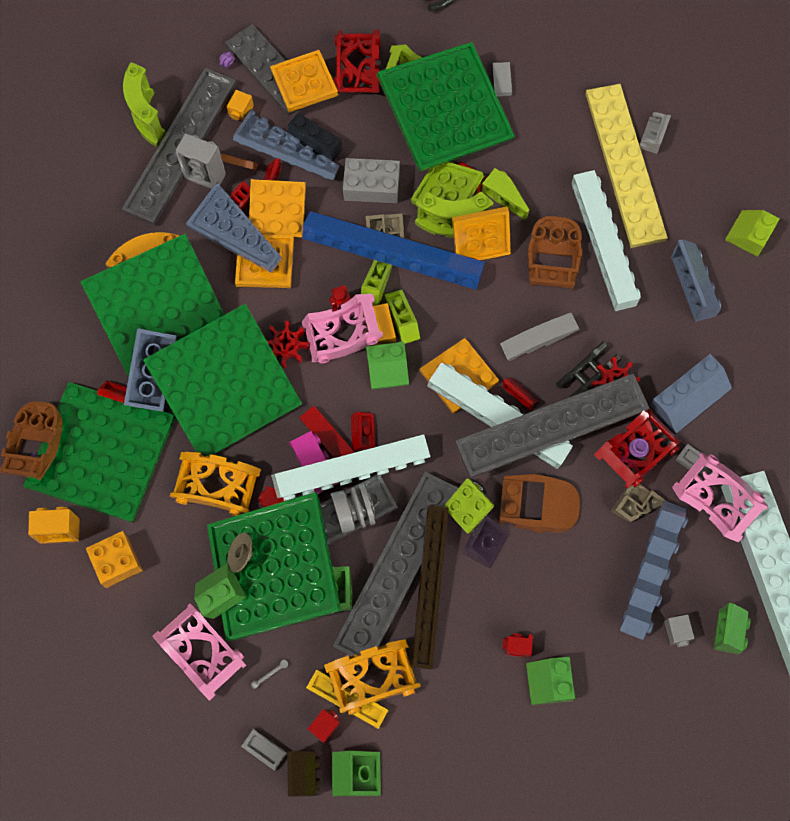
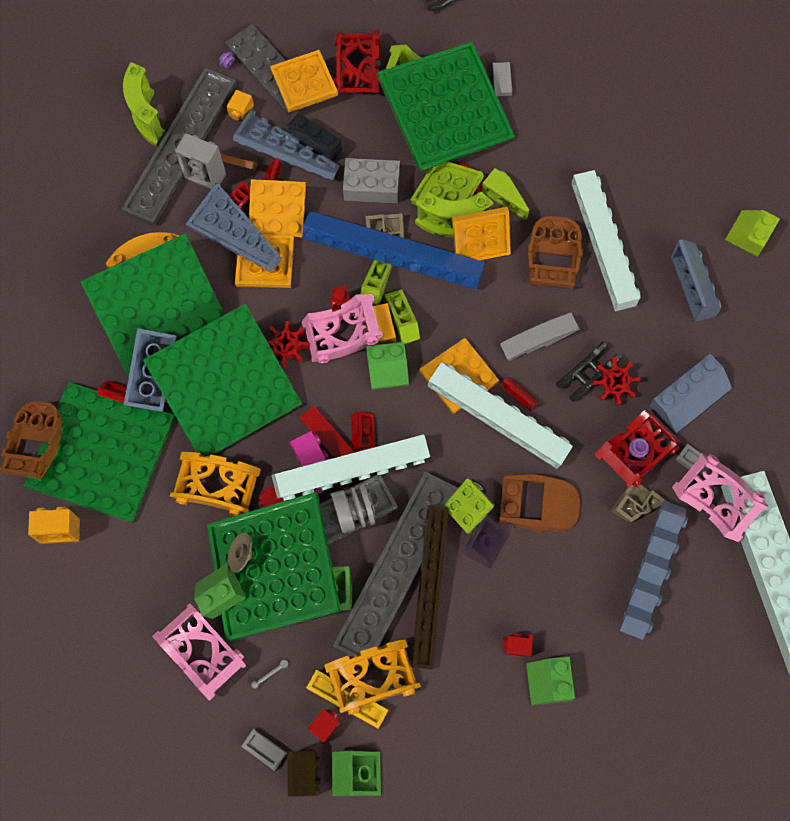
(114, 559): light orange brick -> none
(551, 425): flat silver plate -> none
(626, 166): light yellow plate -> none
(654, 132): light grey hinge -> none
(679, 630): light grey brick -> none
(731, 629): bright green slope -> none

